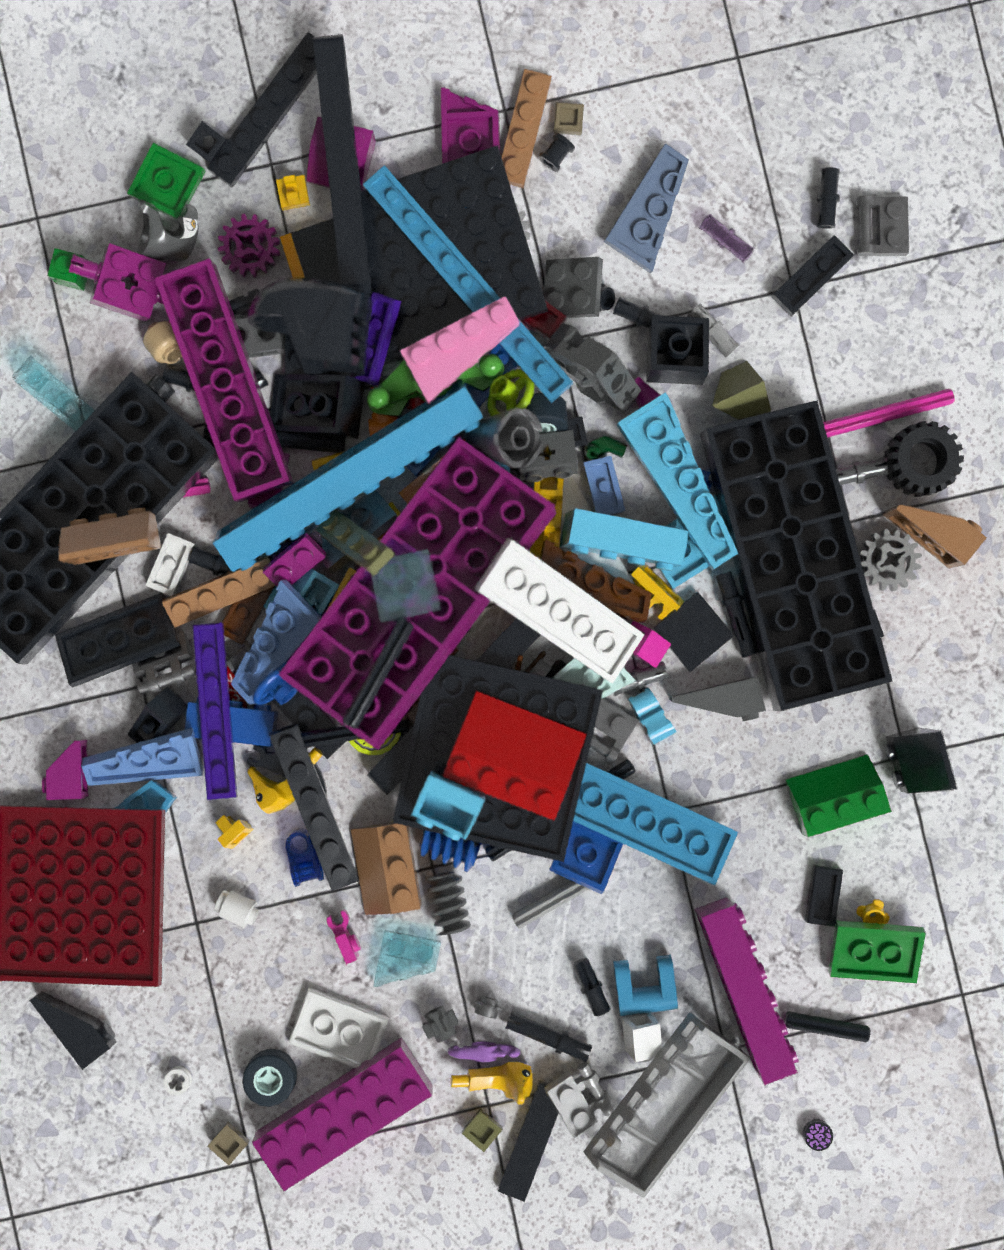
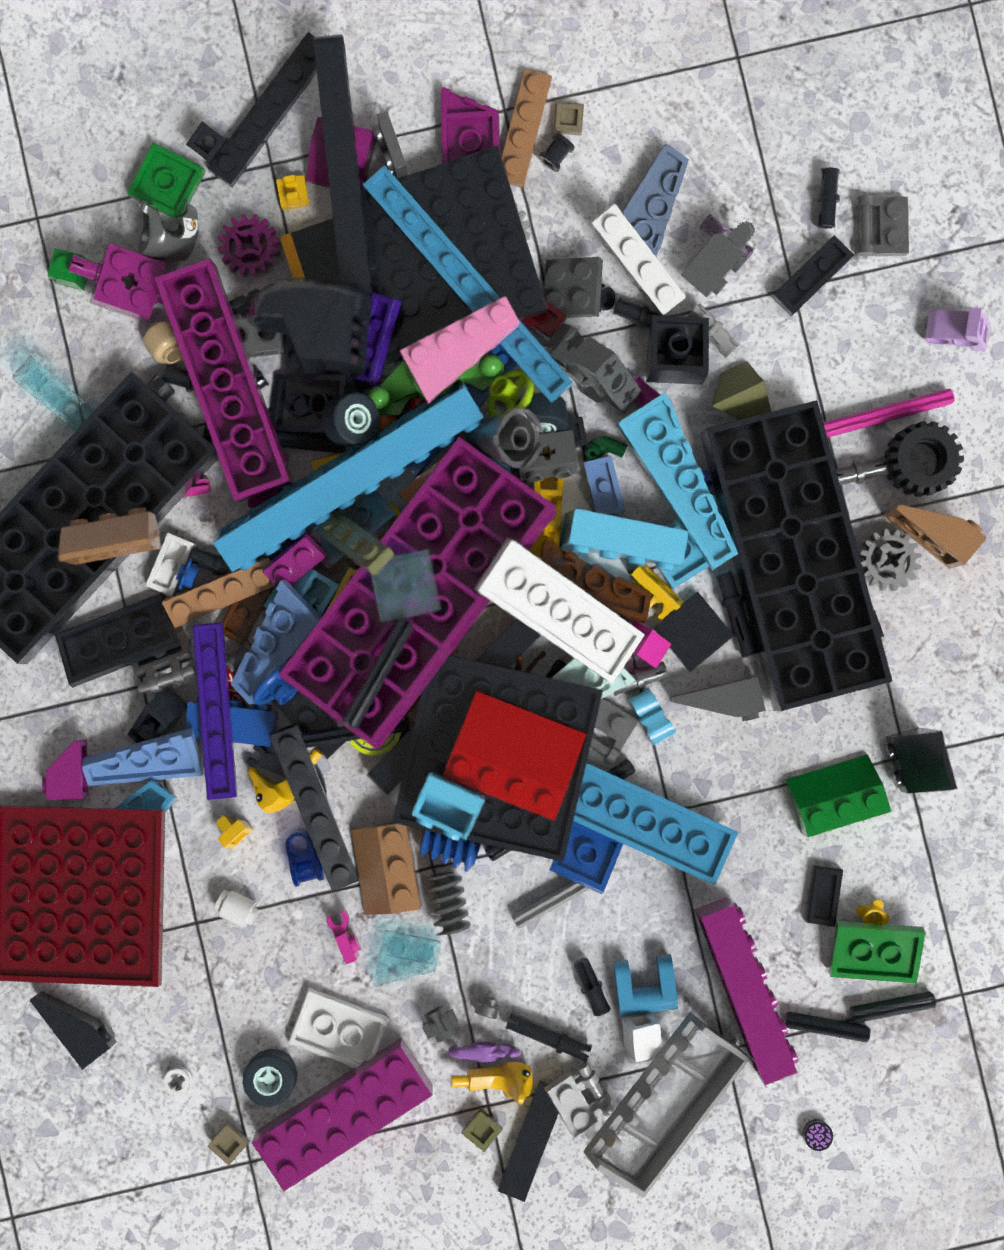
(187, 574): none -> blue plate
(341, 414): none -> black wheel
(388, 142): none -> flat silver plate
(637, 259): none -> white brick
(717, 258): none -> dark grey hinge
(892, 1007): none -> black axle
(958, 328): none -> lavender tile

